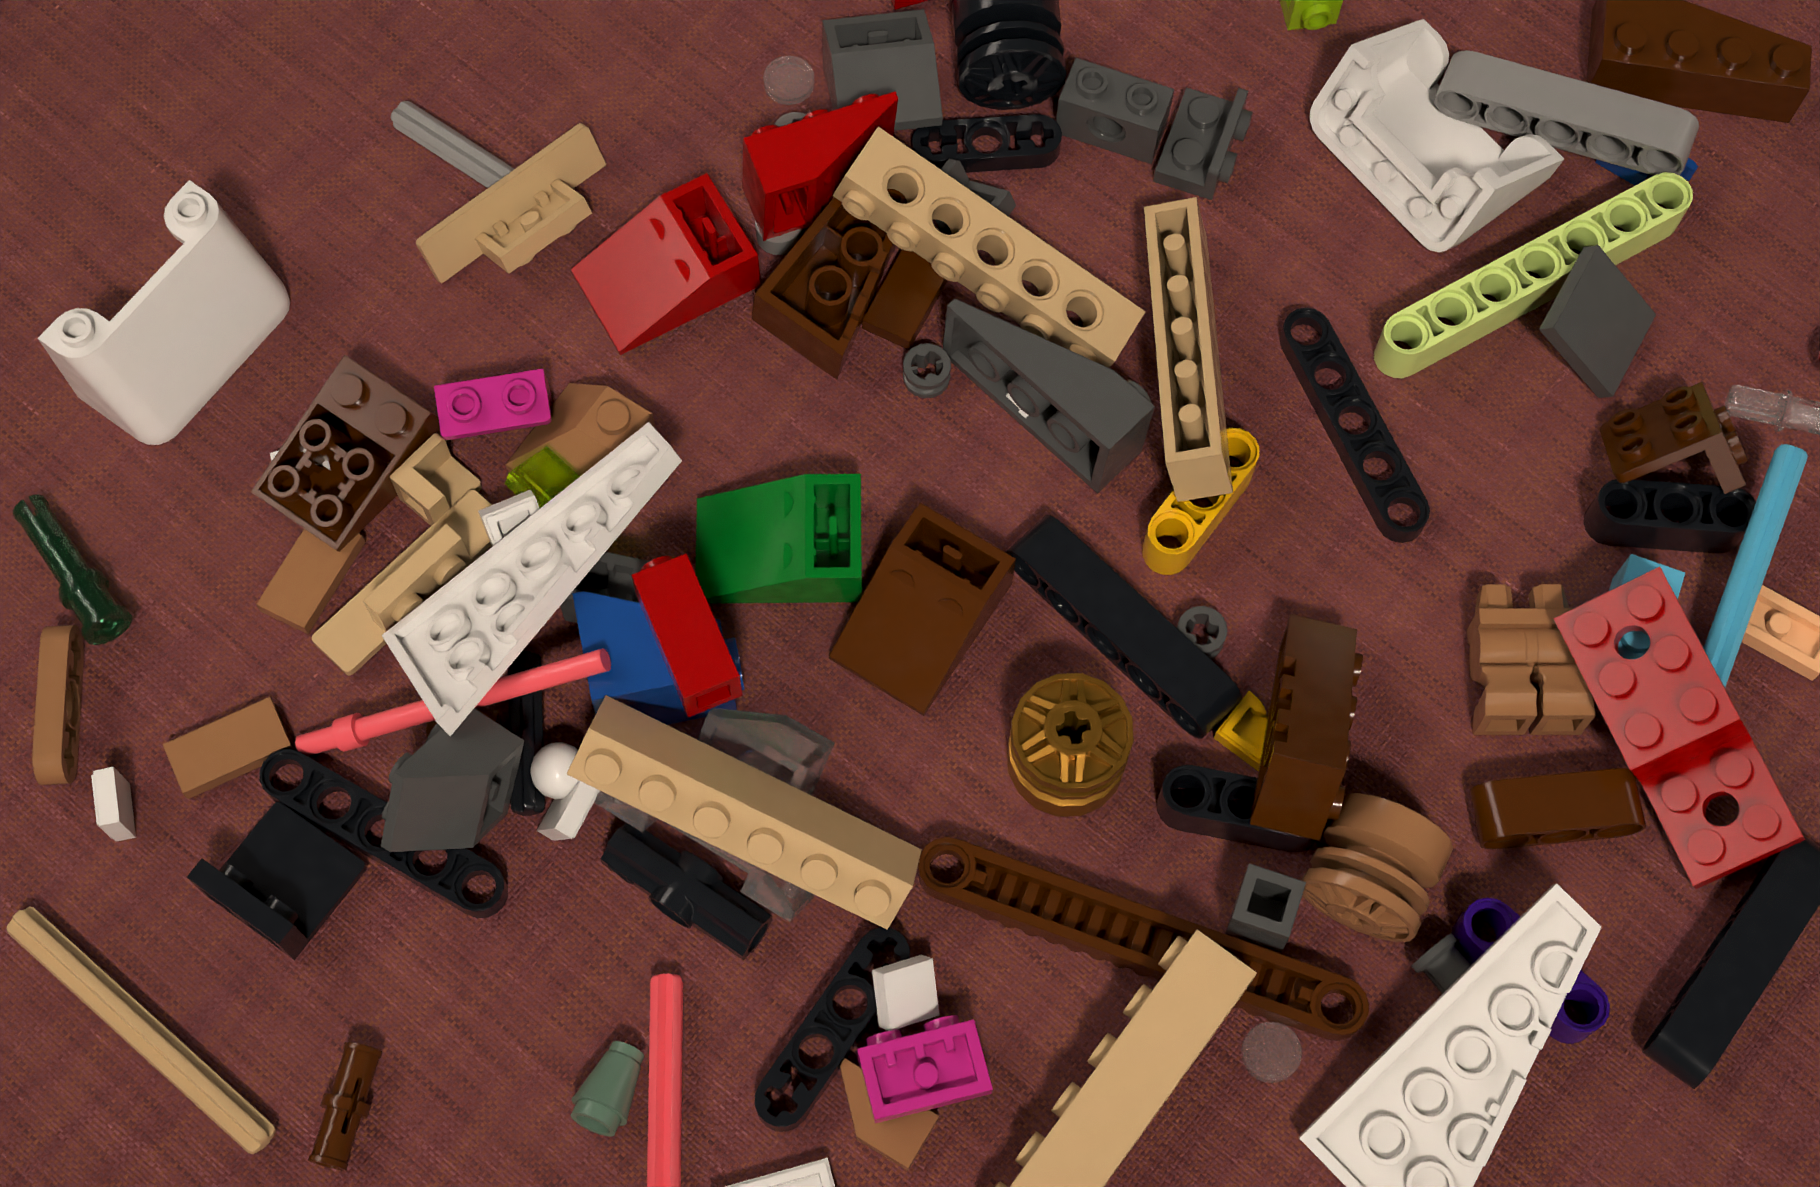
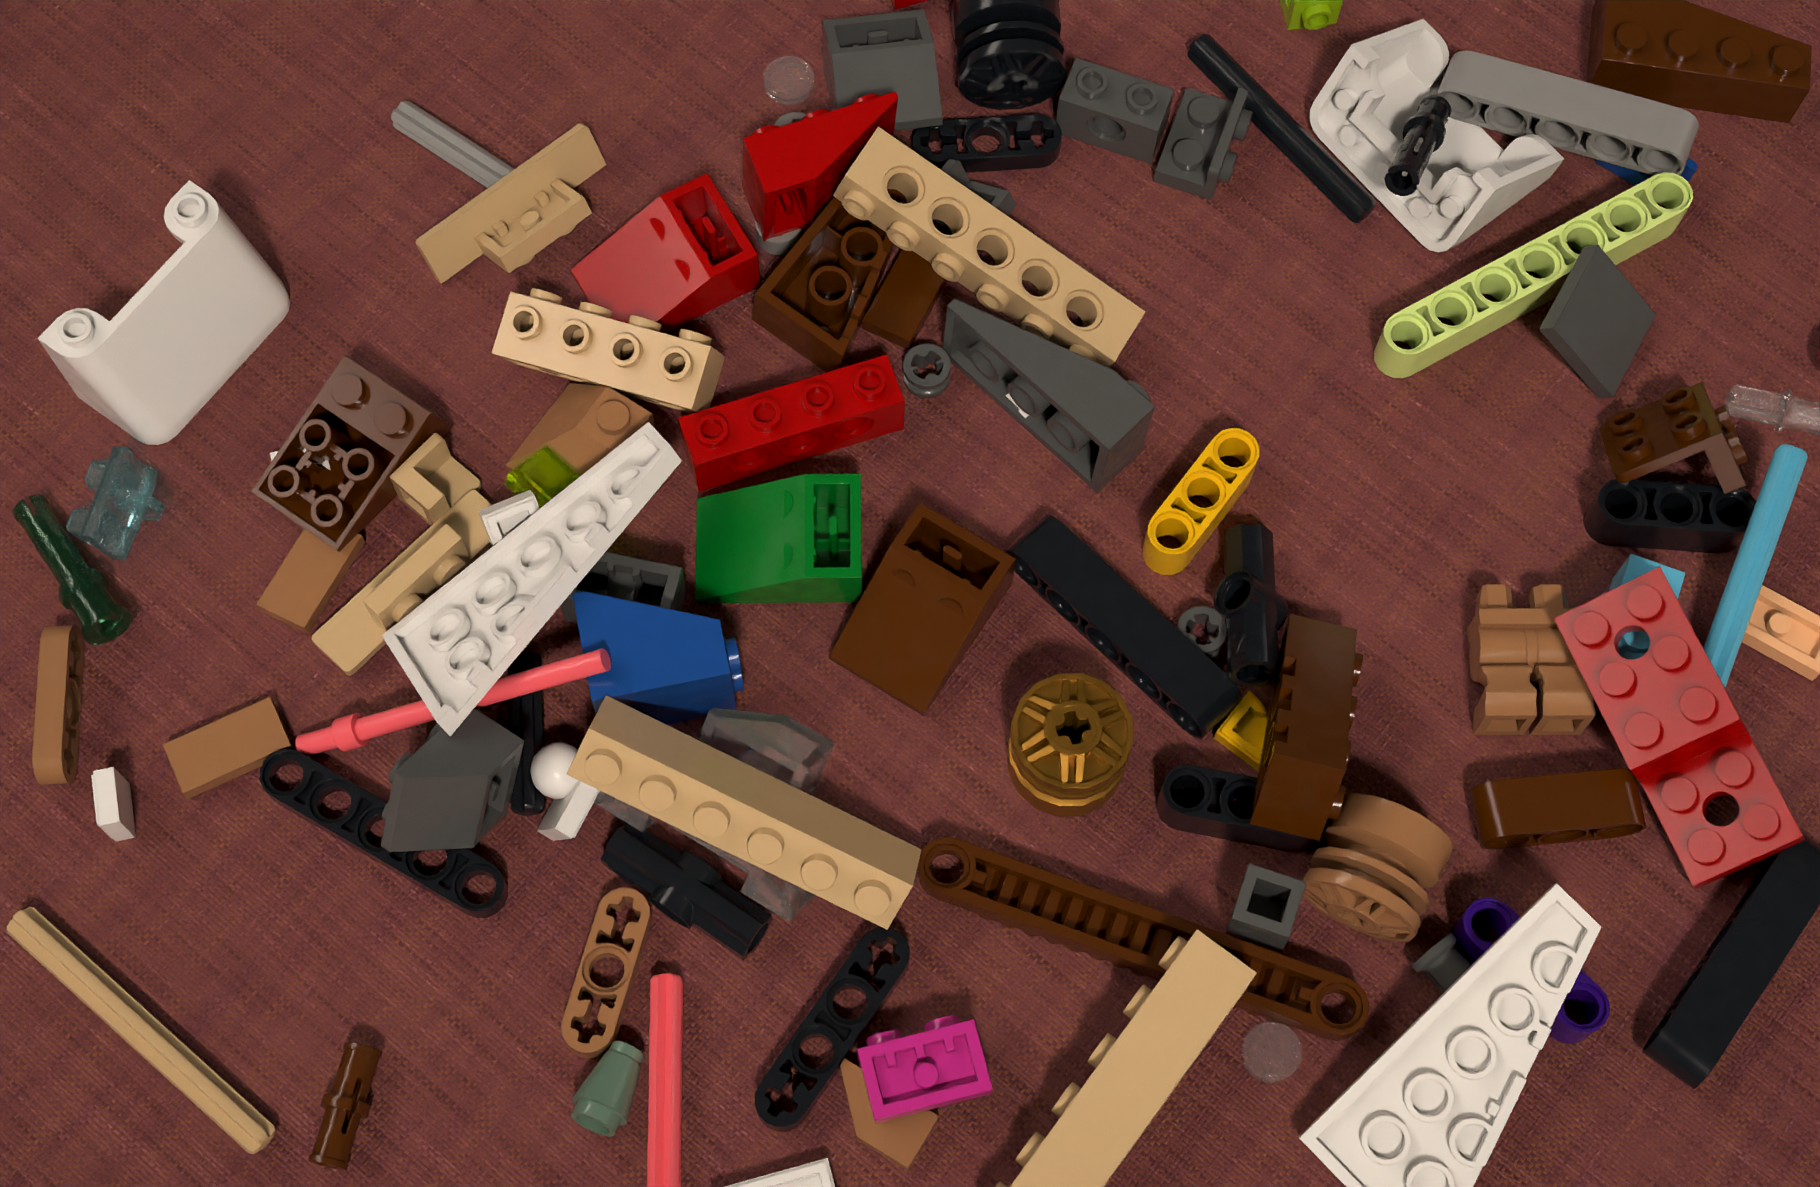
(119, 505): none -> clear light blue hips
(282, 879): black bracket -> none
(493, 404): dark pink bracket -> none
(605, 926): none -> medium nougat beam
(608, 352): none -> tan brick
(686, 634): red brick -> none
(792, 422): none -> red brick
(905, 992): white tile -> none
(1187, 351): tan brick -> none
(1251, 605): none -> black piece
(1283, 129): none -> black axle
(1352, 448): black beam -> none
(1415, 162): none -> black pin

